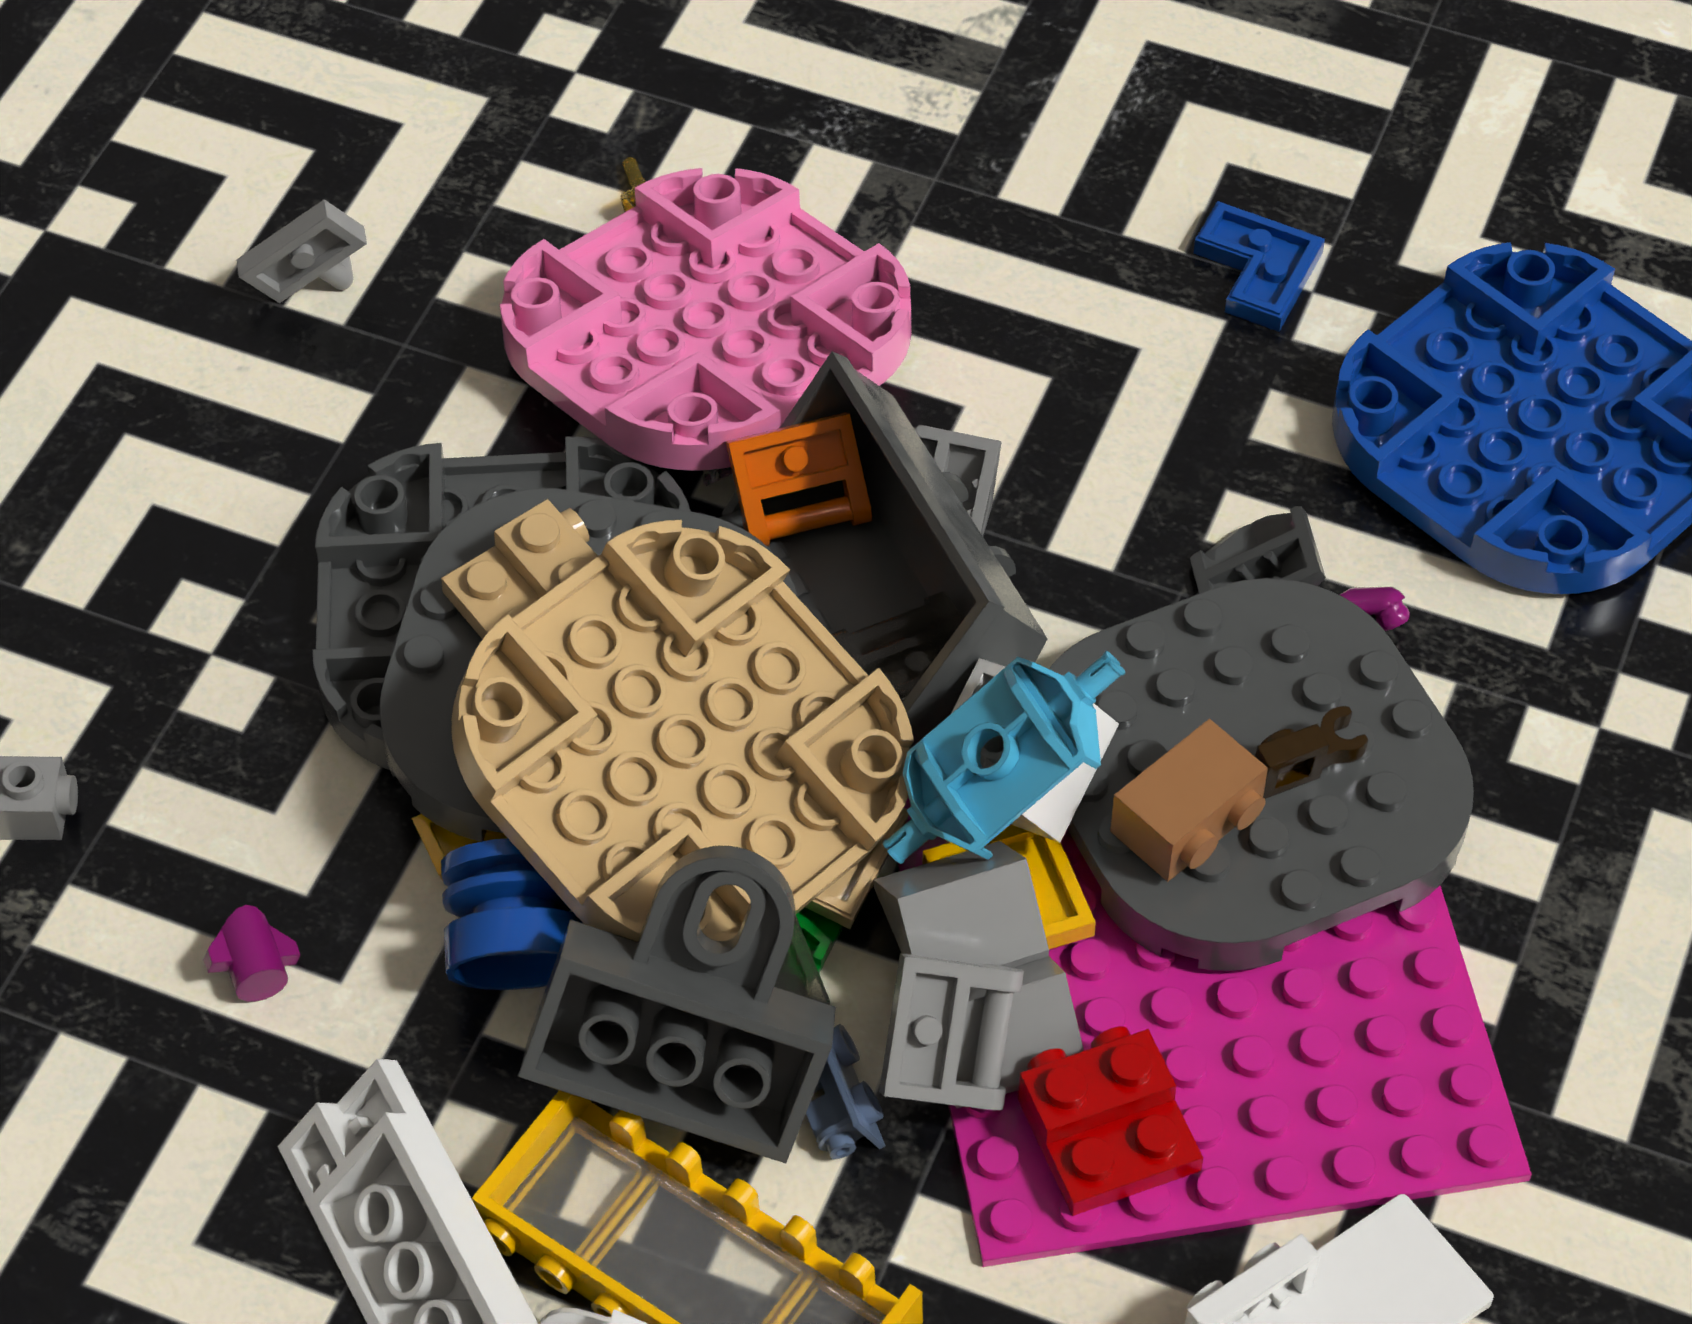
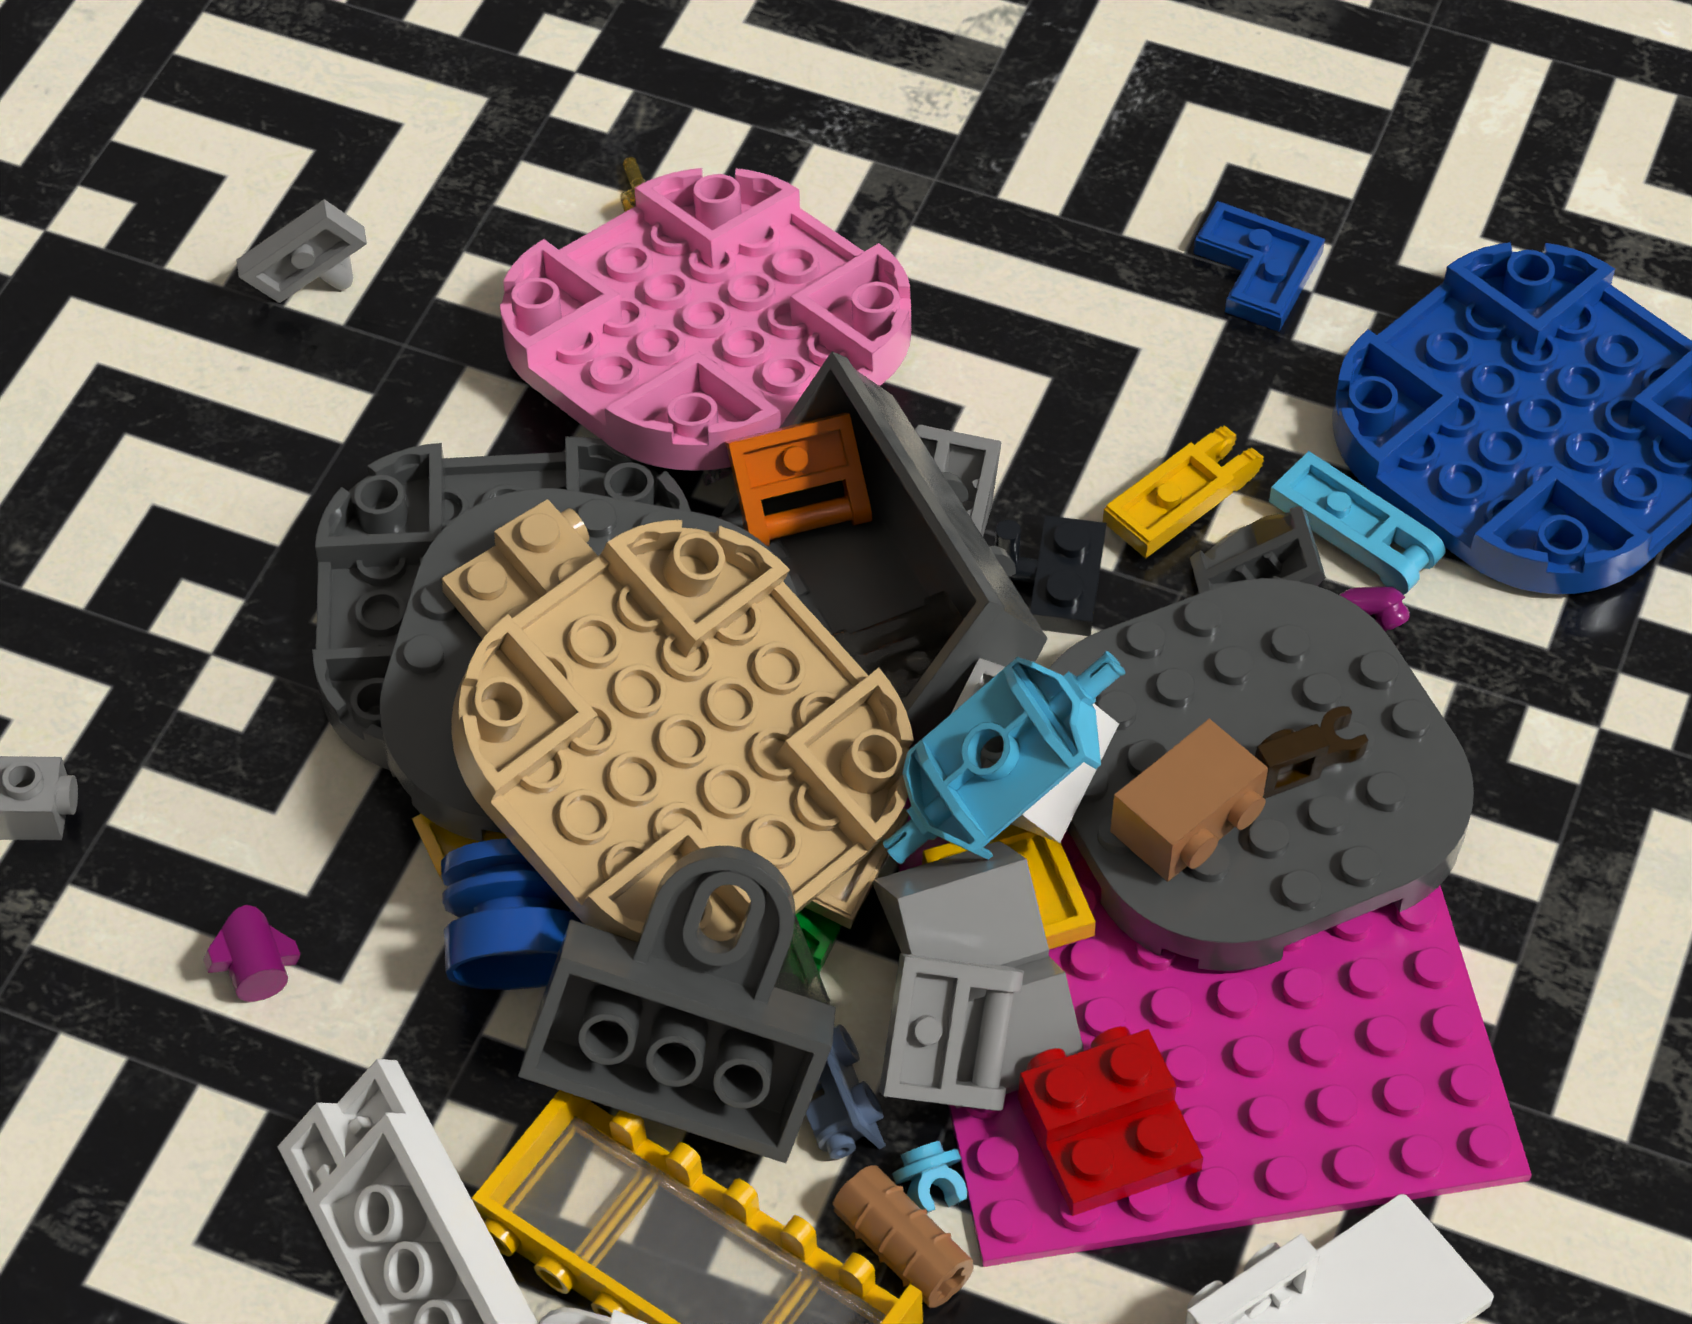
(903, 1235): none -> medium nougat axle
(931, 1166): none -> medium azure plate
(1063, 574): none -> black plate
(1180, 491): none -> yellow hinge
(1358, 522): none -> medium azure plate

